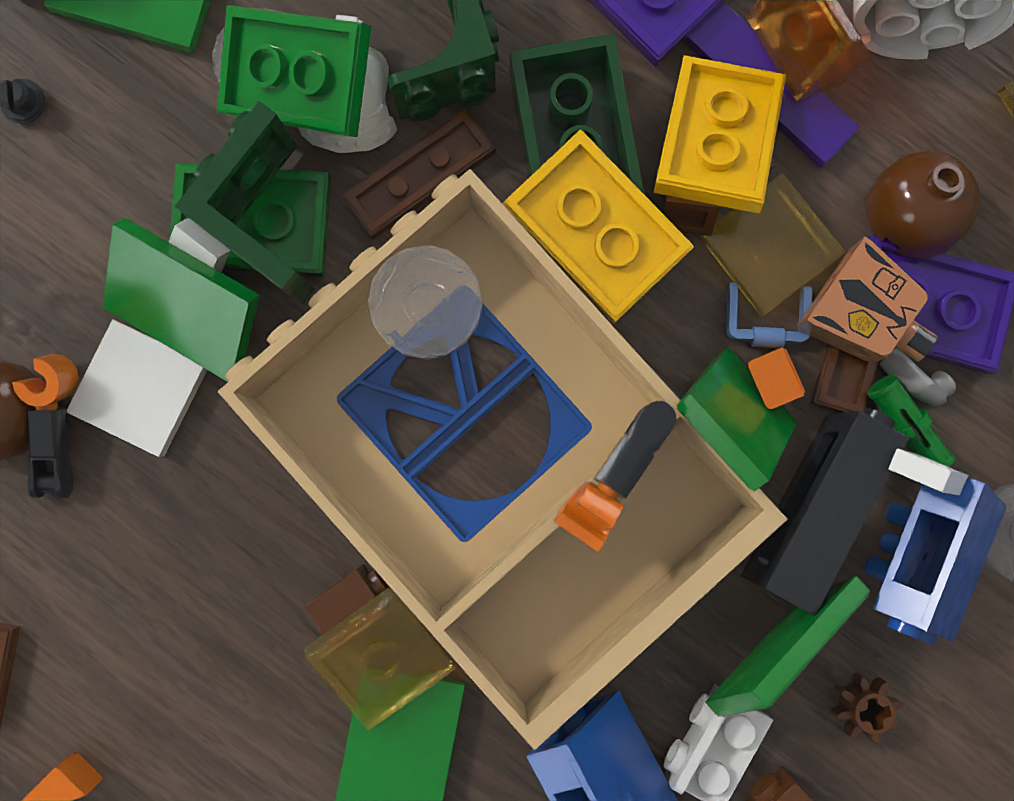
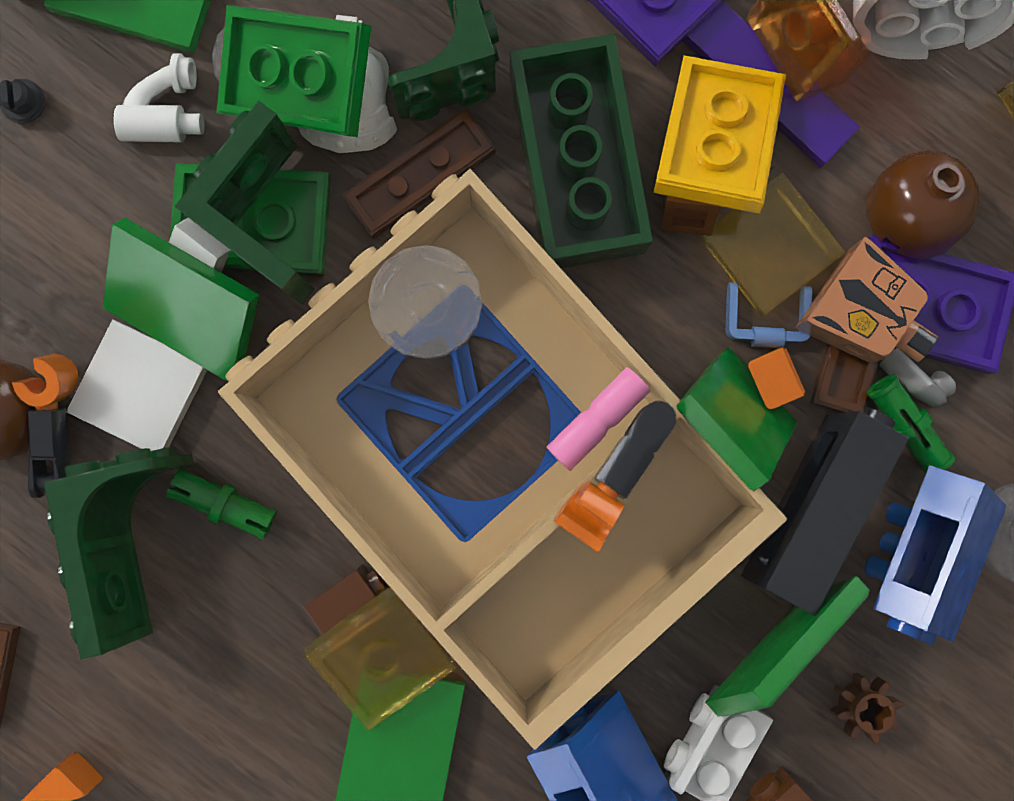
(97, 548): none -> dark green bracket
(159, 123): none -> white plant
(221, 503): none -> green pin
(597, 226): yellow tile -> none
(602, 415): none -> bright pink piece
(928, 472): white tile -> none

